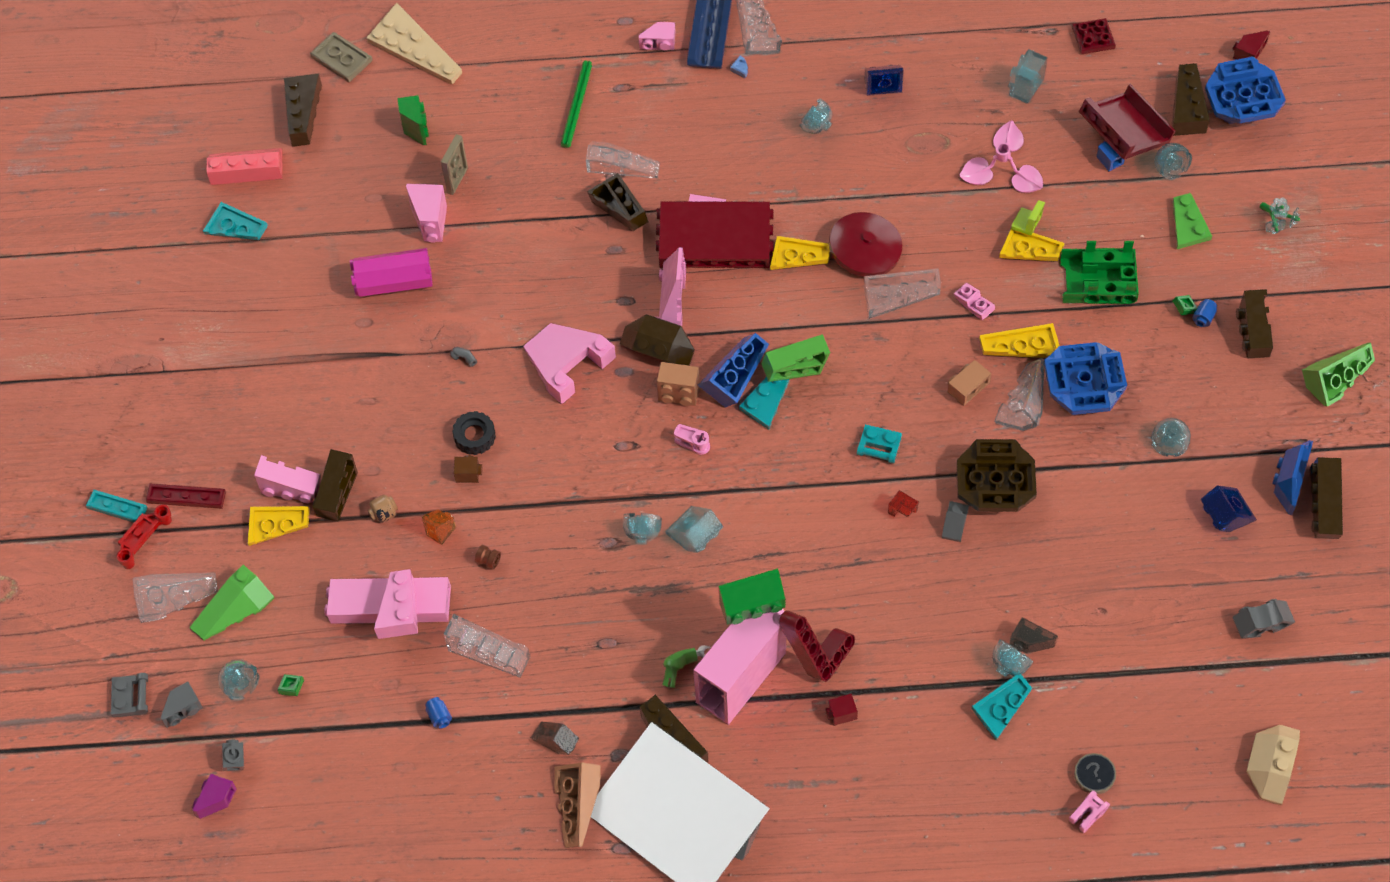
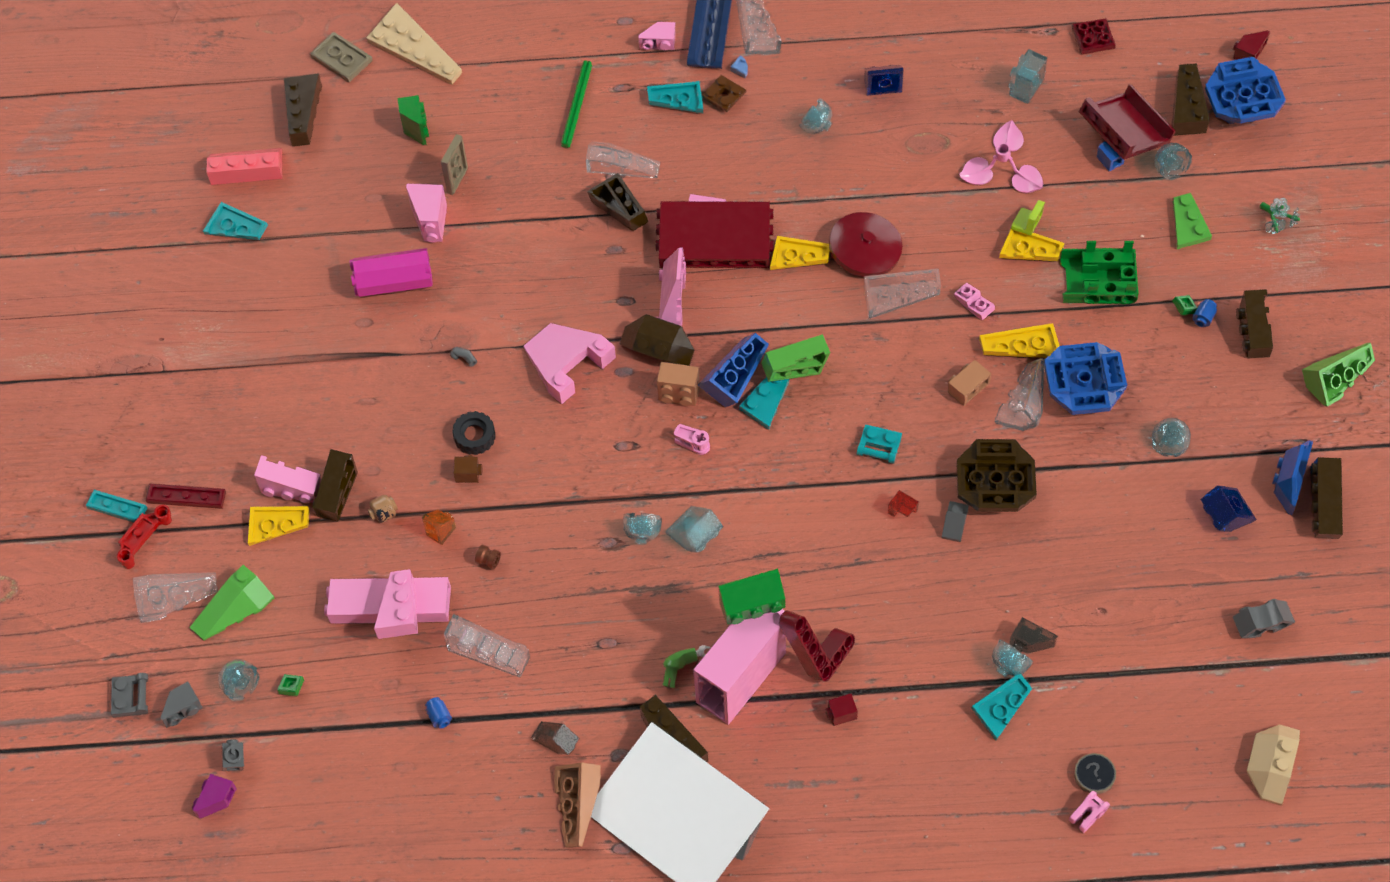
(677, 96): none -> teal wing
(720, 86): none -> reddish brown piece

